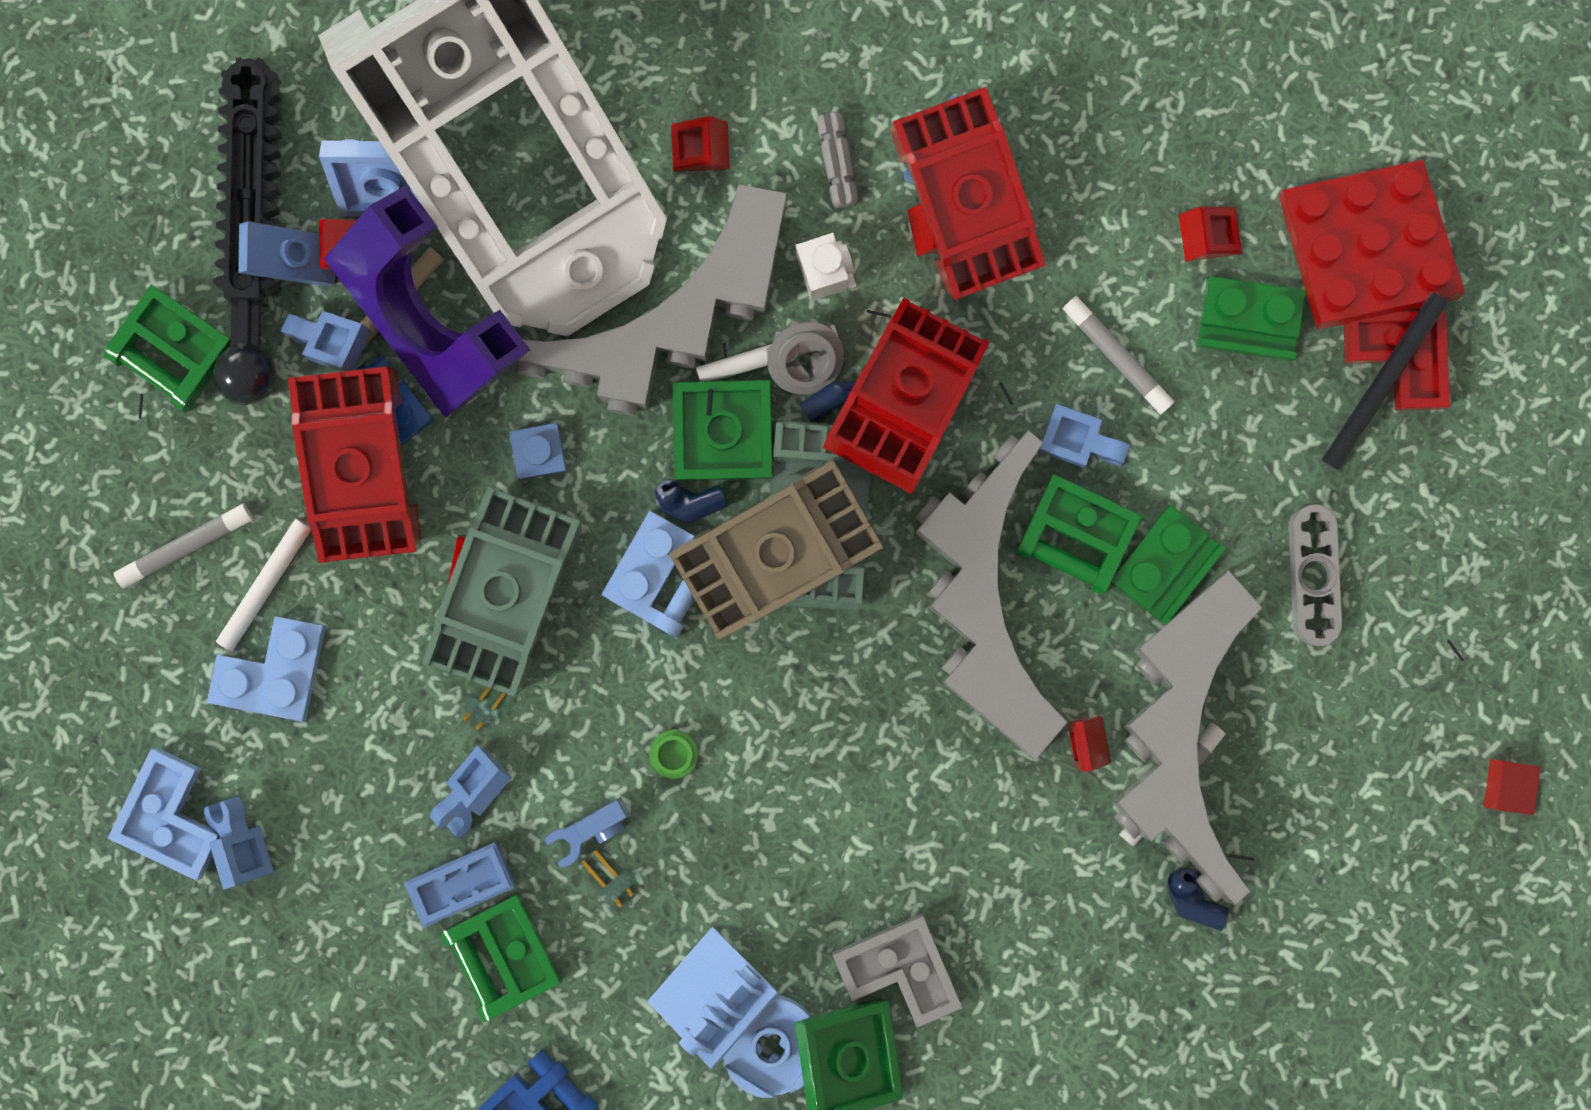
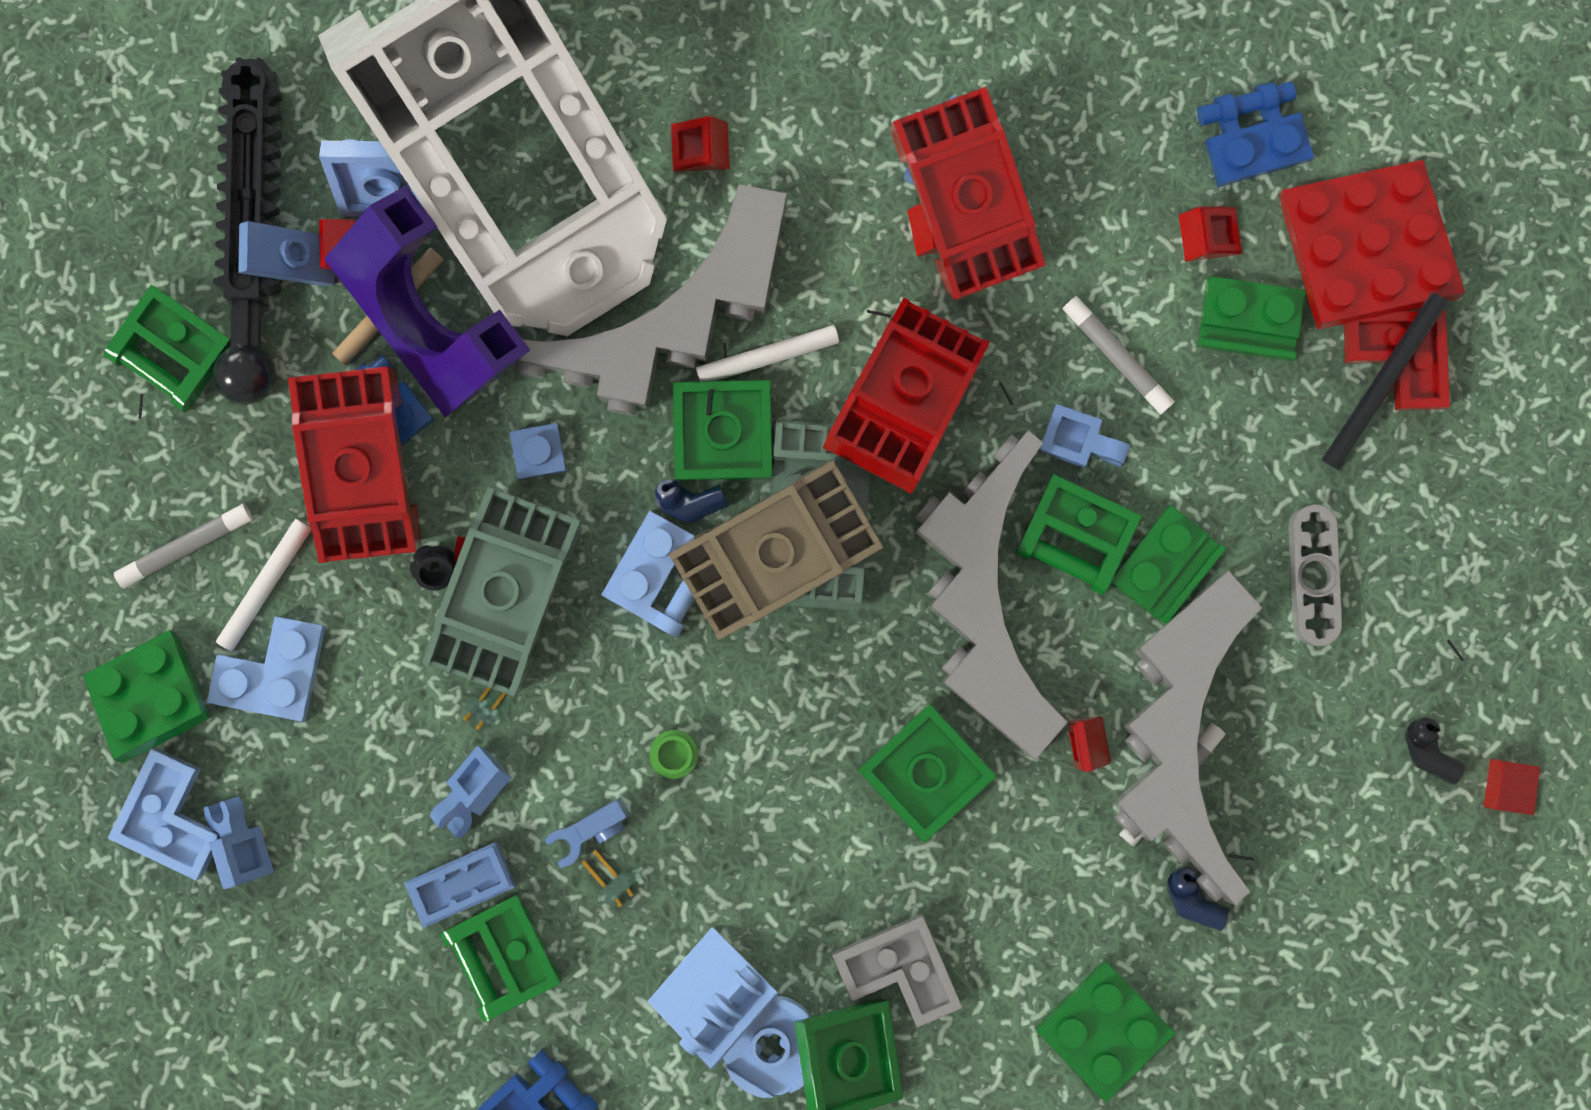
(146, 696): none -> green plate
(330, 341): medium blue plate -> none
(429, 577): none -> black plate
(824, 363): light grey gear -> none
(825, 266): white brick -> none
(826, 400): dark blue arm -> none
(837, 160): light grey axle -> none
(926, 773): none -> green plate
(1104, 1031): none -> green plate
(1257, 148): none -> blue plate
(1425, 751): none -> black arm

